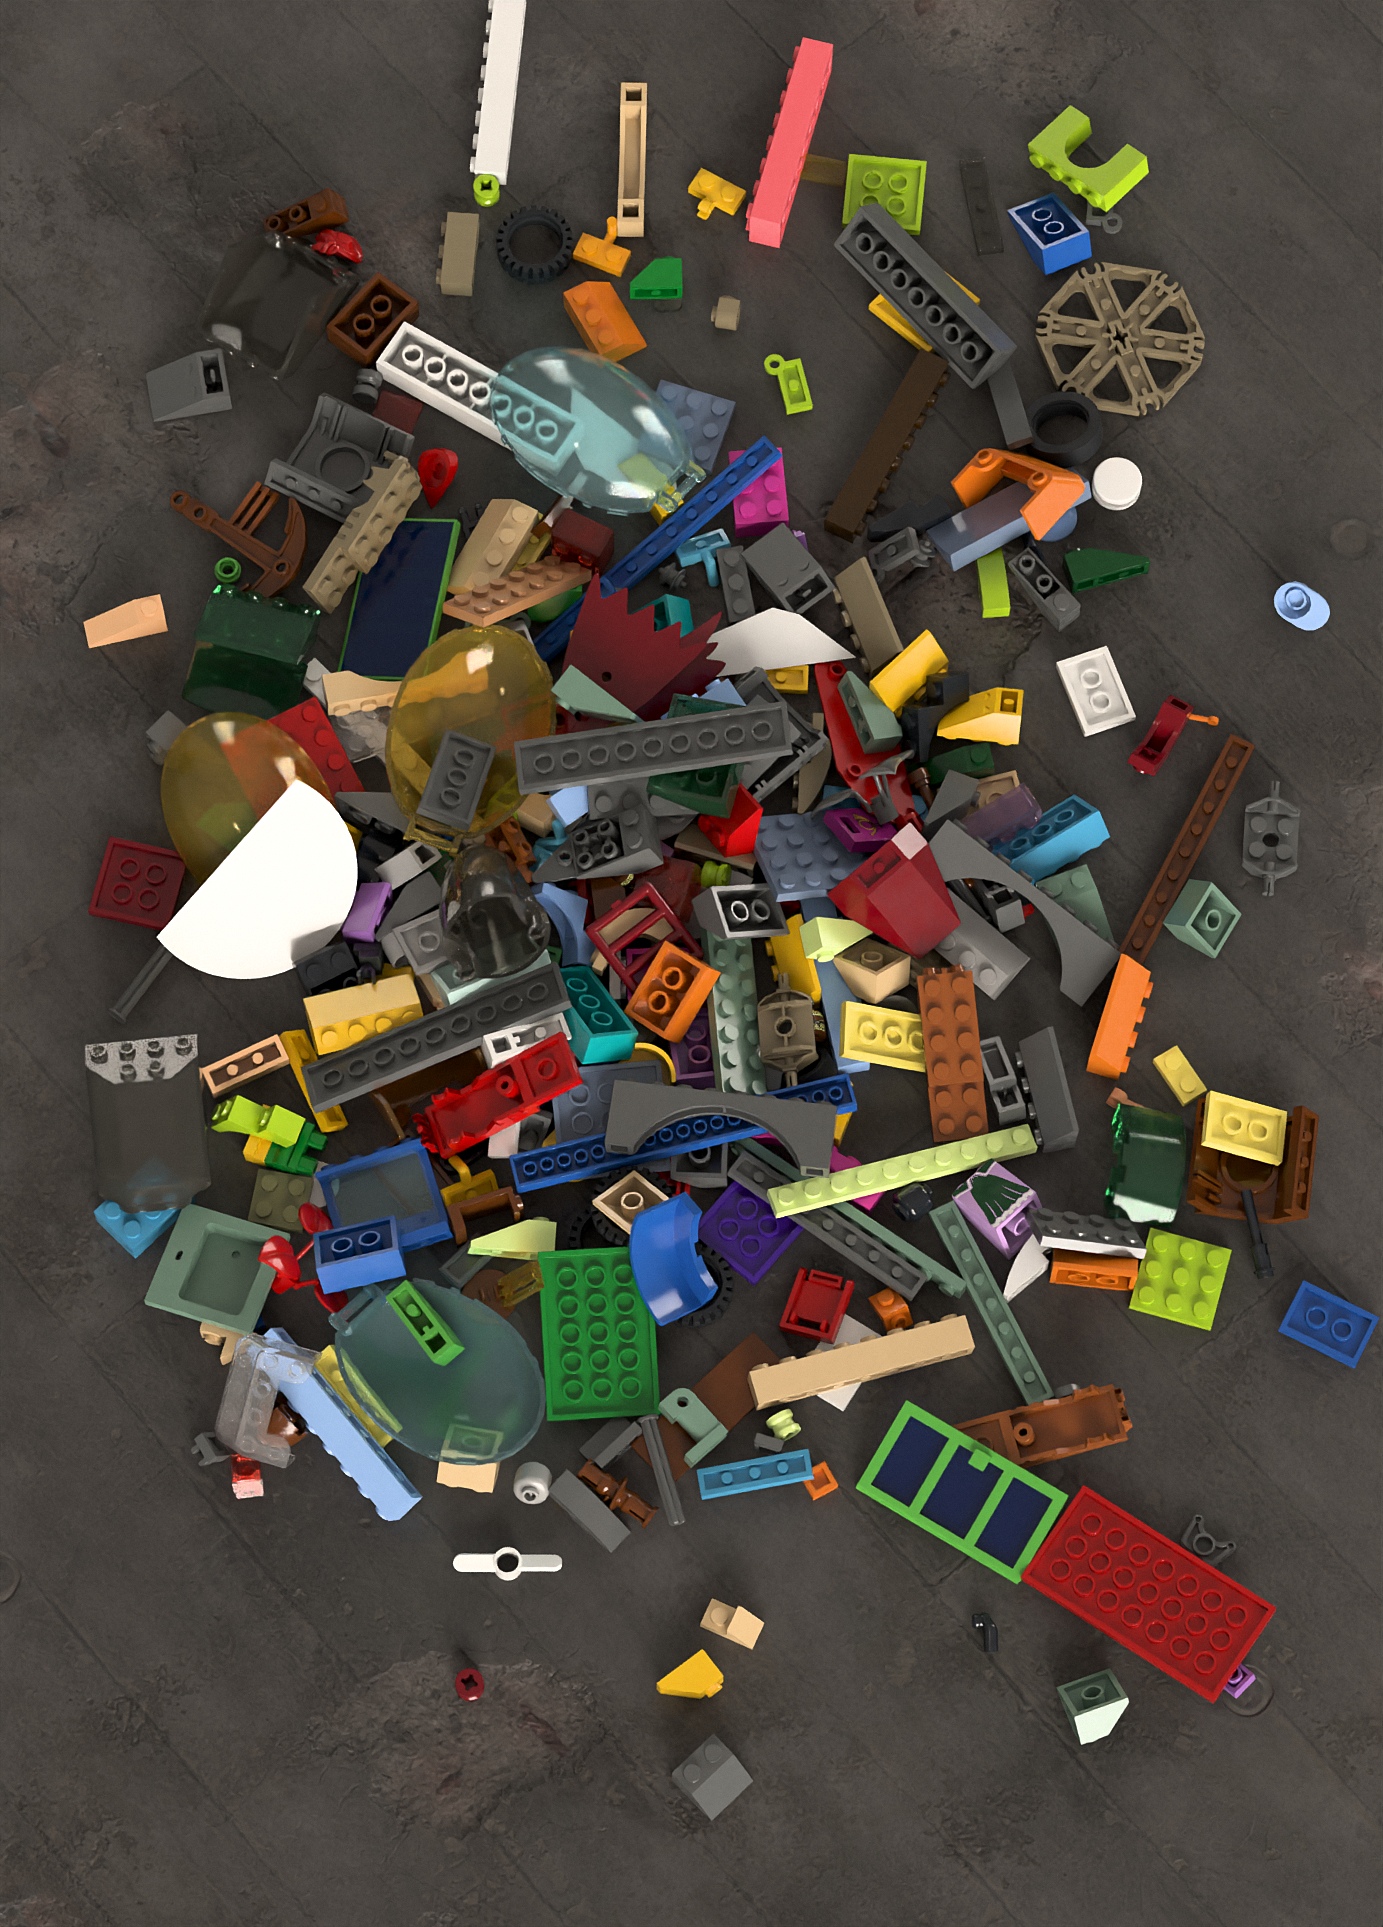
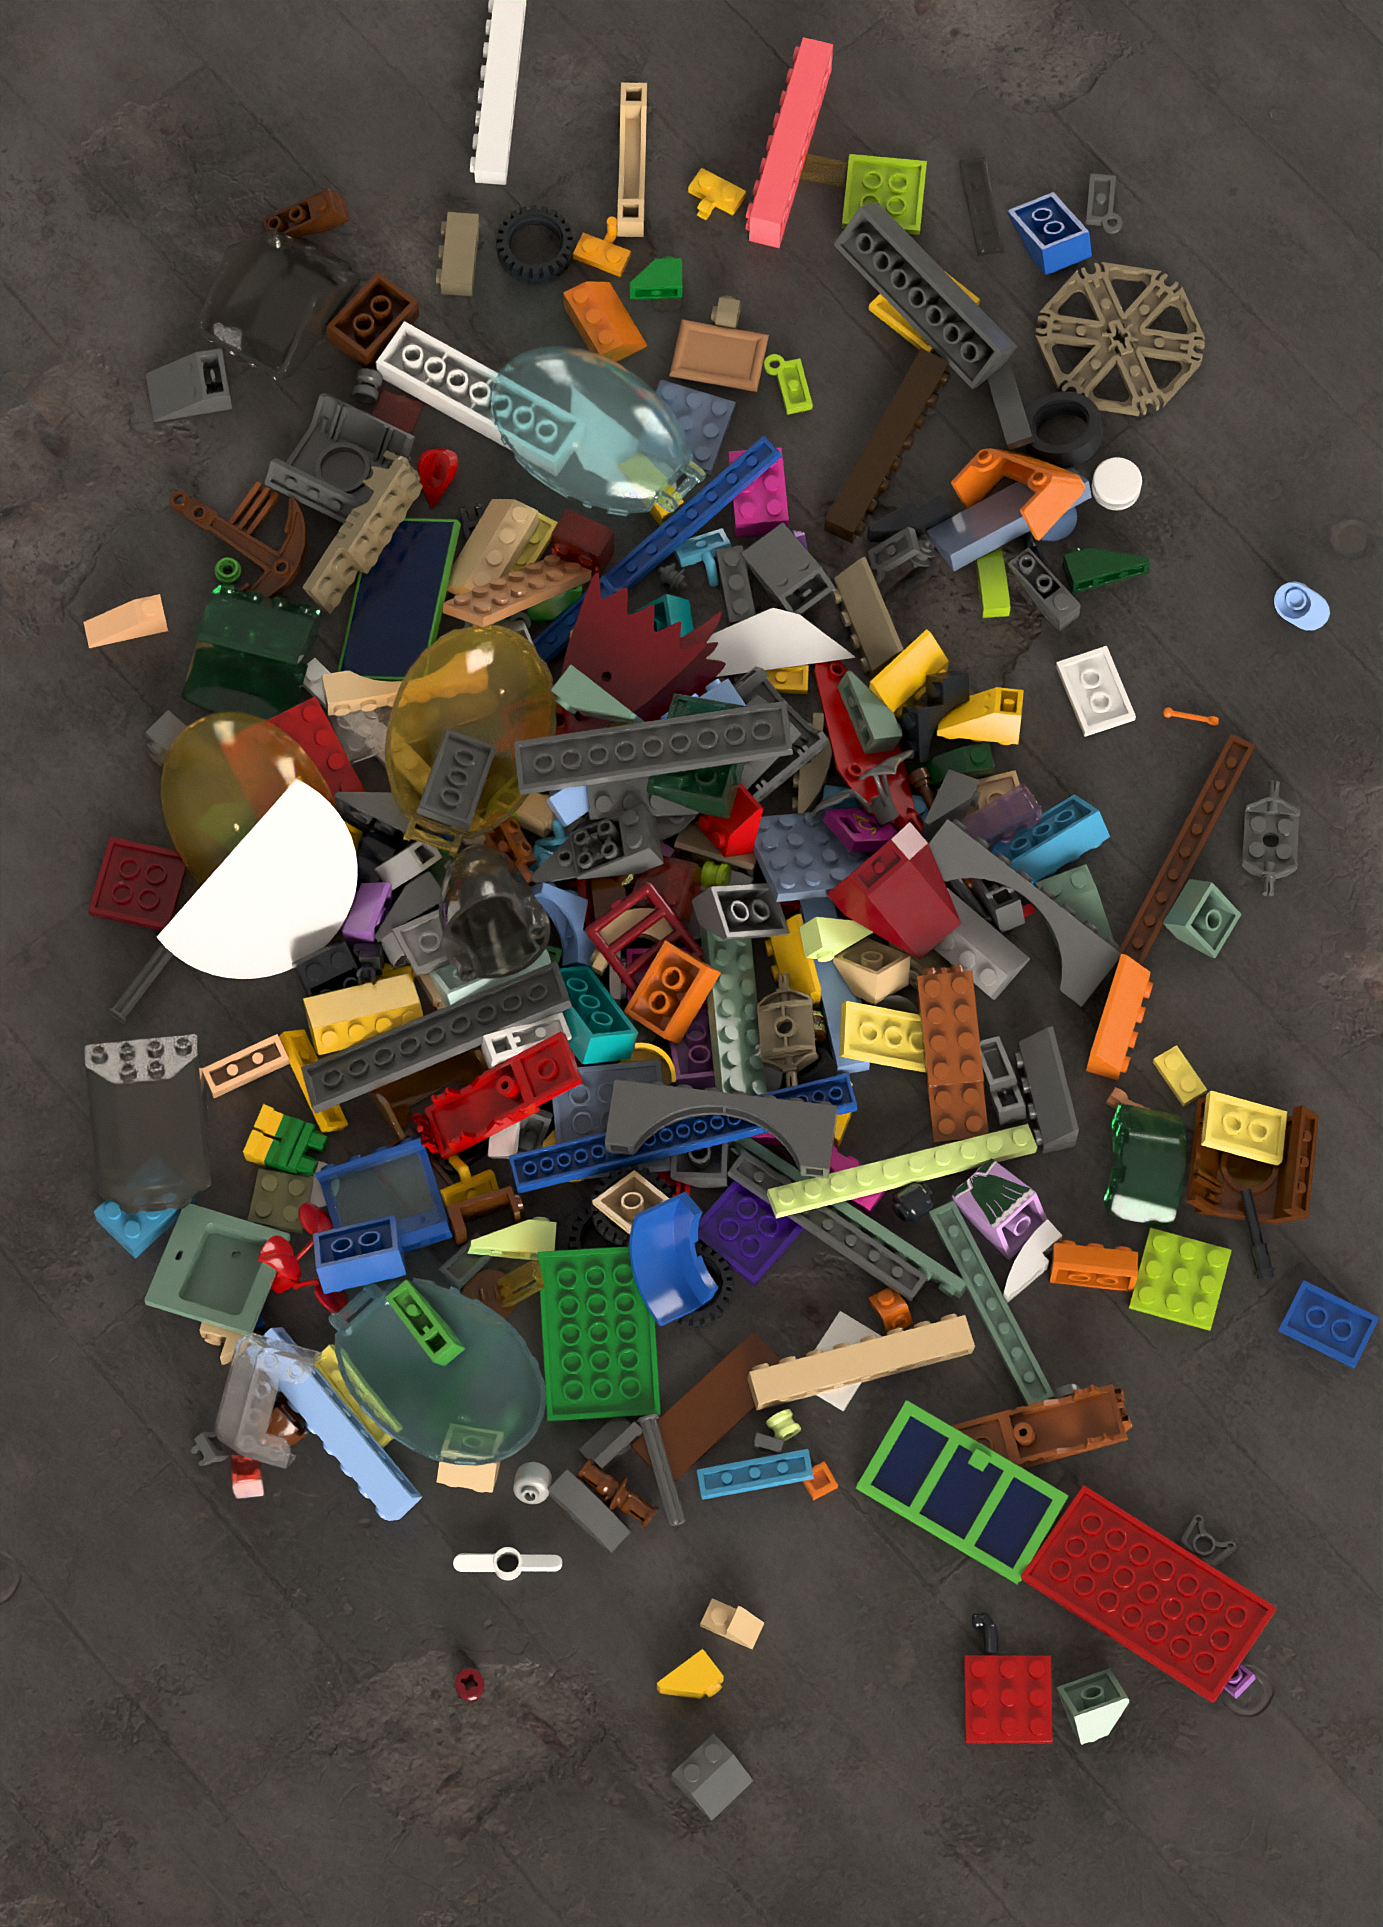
(250, 1118): lime arch -> none
(339, 244): red hat -> none
(489, 196): lime wheel -> none
(551, 516): reddish brown plate -> none
(695, 1420): sand green piece -> none
(719, 355): none -> medium nougat piece
(817, 1302): red container -> none
(1008, 1699): none -> red plate
(1085, 1233): dark grey plate -> none
(1099, 185): lime arch -> none
(1161, 737): dark red arch -> none

